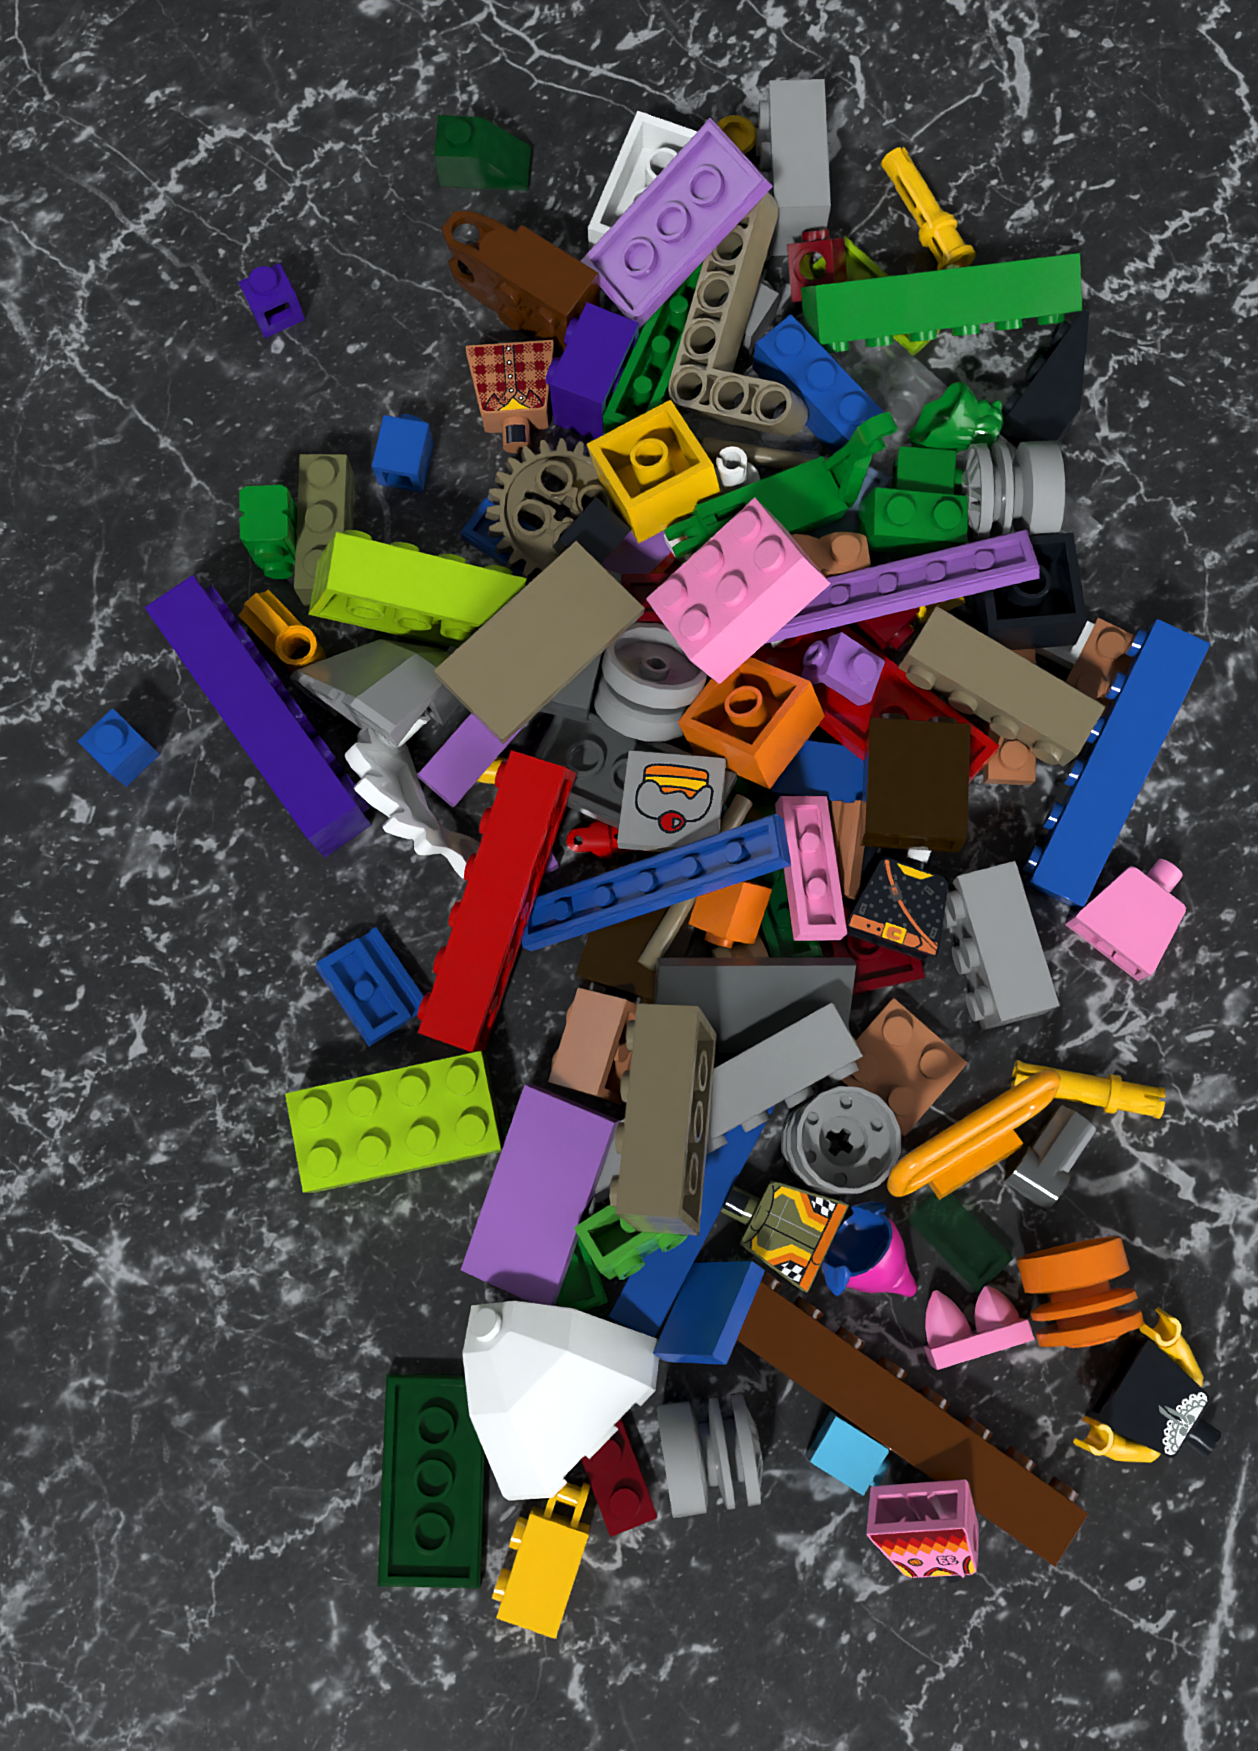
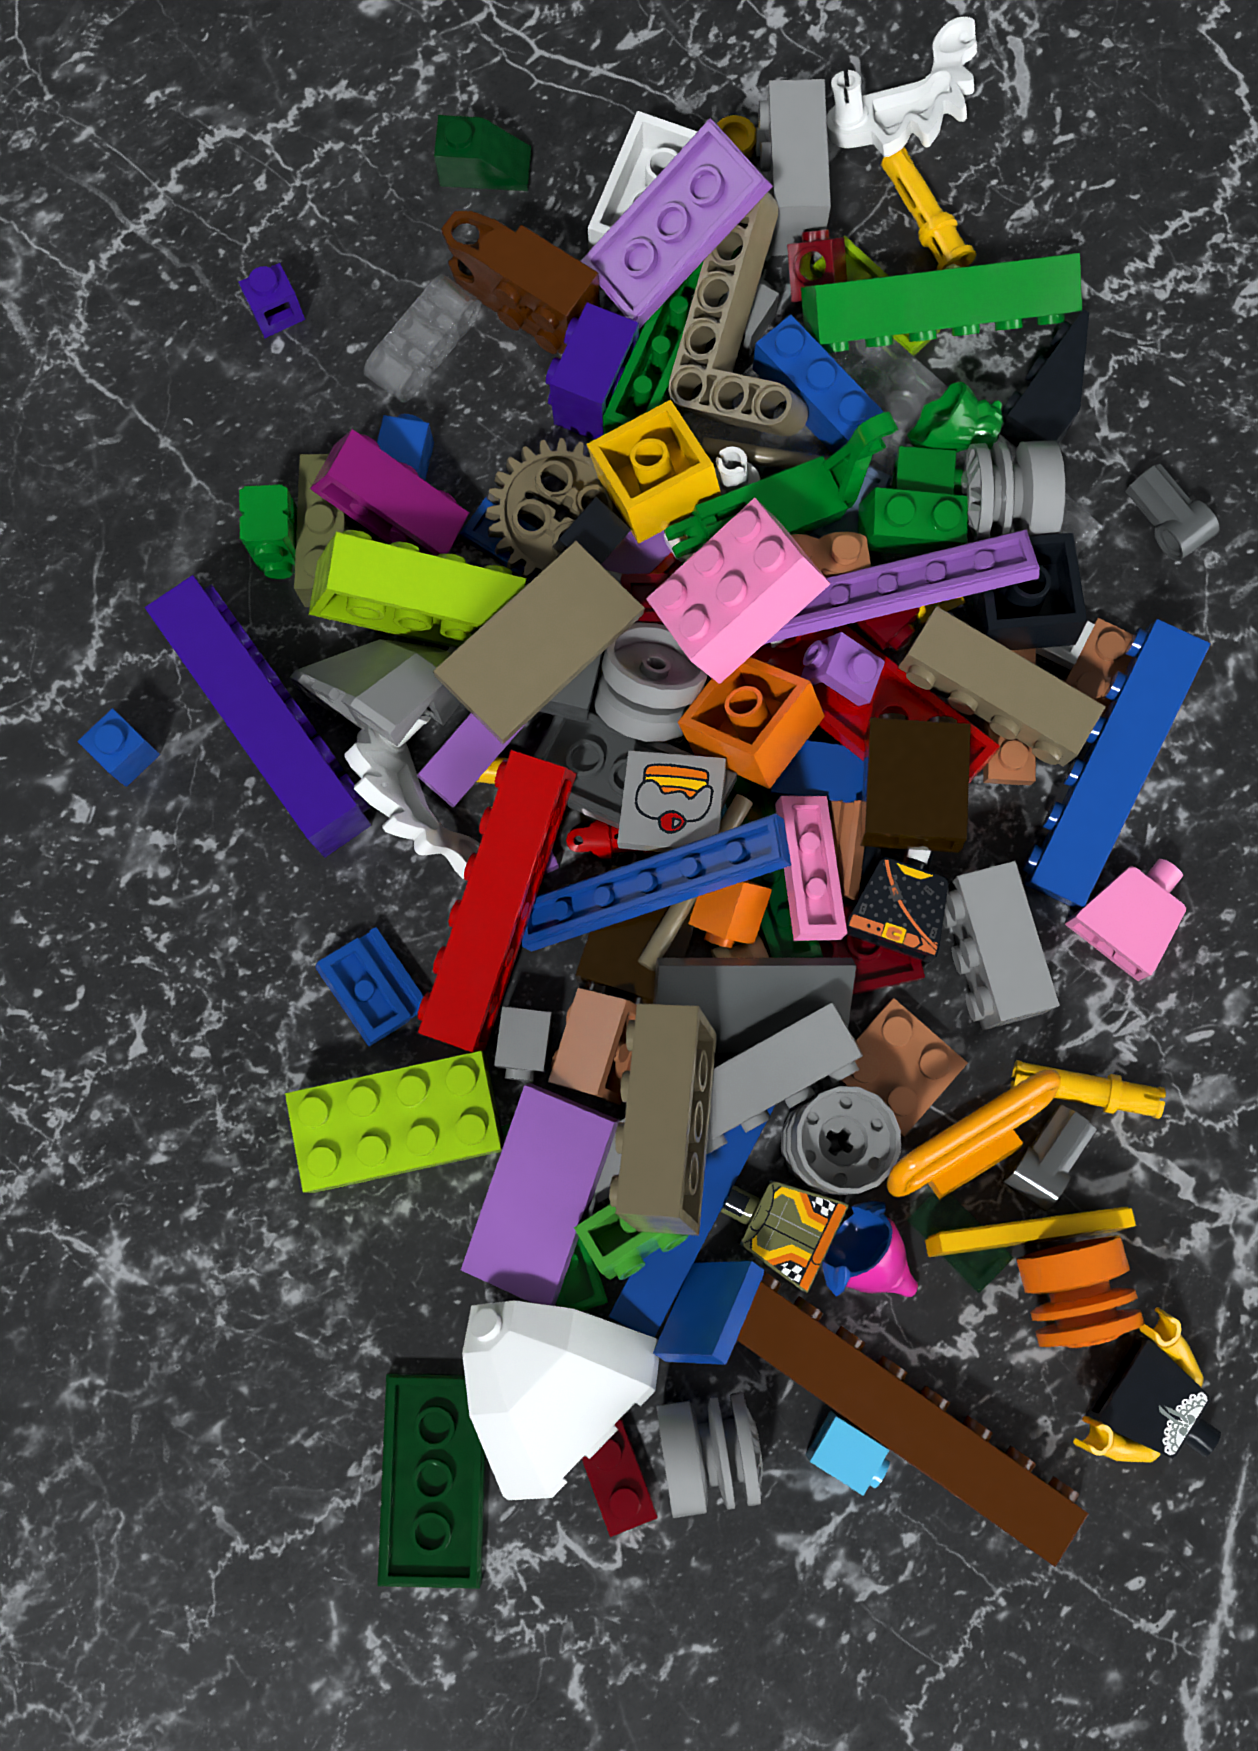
(280, 631): light orange piece -> none
(388, 496): none -> magenta brick
(422, 338): none -> clear beam
(512, 388): torso -> none
(523, 1043): none -> light grey brick
(545, 1564): yellow brick -> none
(917, 108): none -> white animal
(926, 1528): bright pink torso -> none
(951, 1335): bright pink tile -> none
(1029, 1231): none -> yellow tile
(1177, 520): none -> dark grey piece

